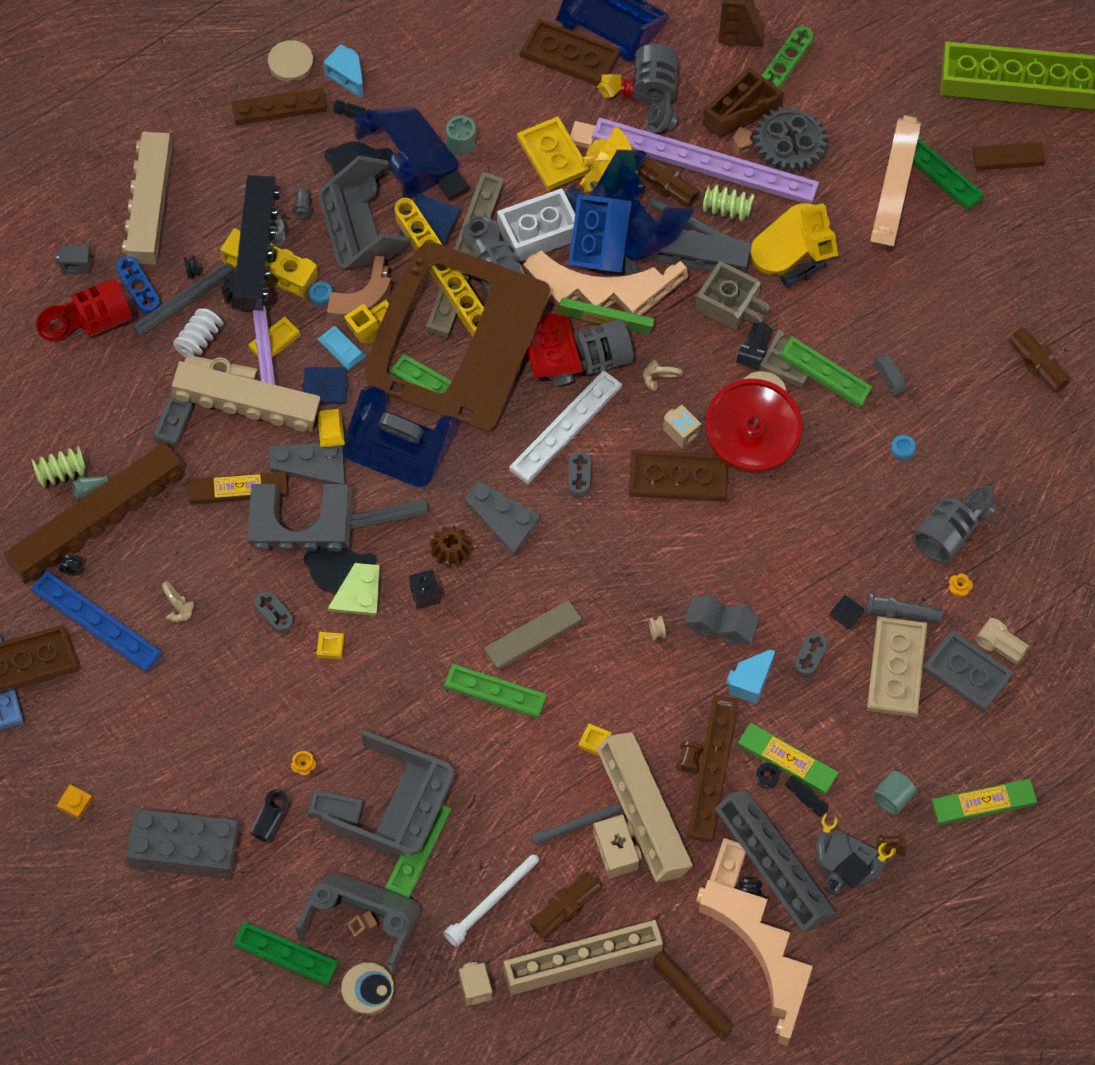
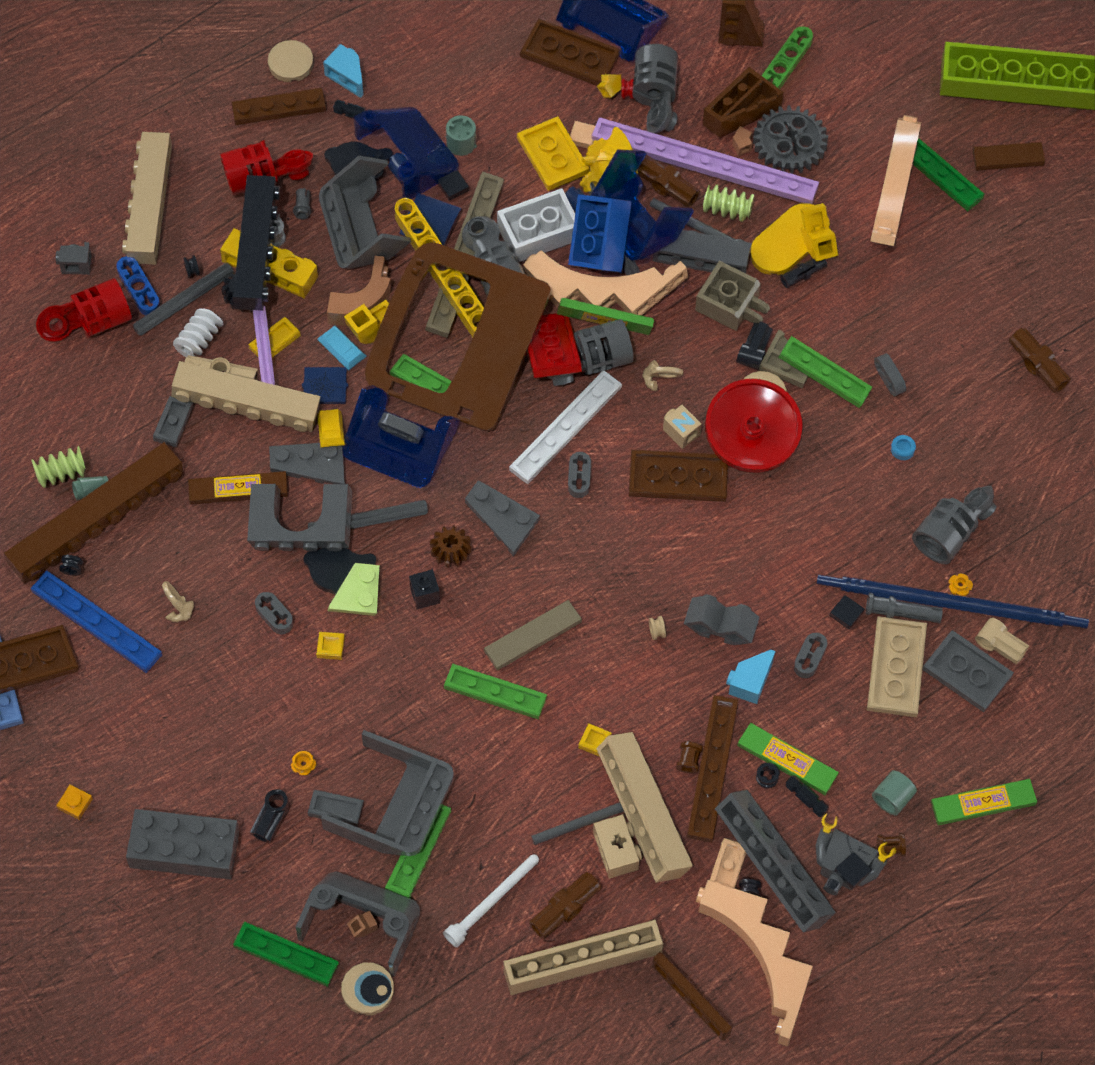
(235, 162): none -> red cylinder
(320, 293): dark azure tile -> none
(475, 983): tan brick -> none
(953, 601): none -> dark blue axle

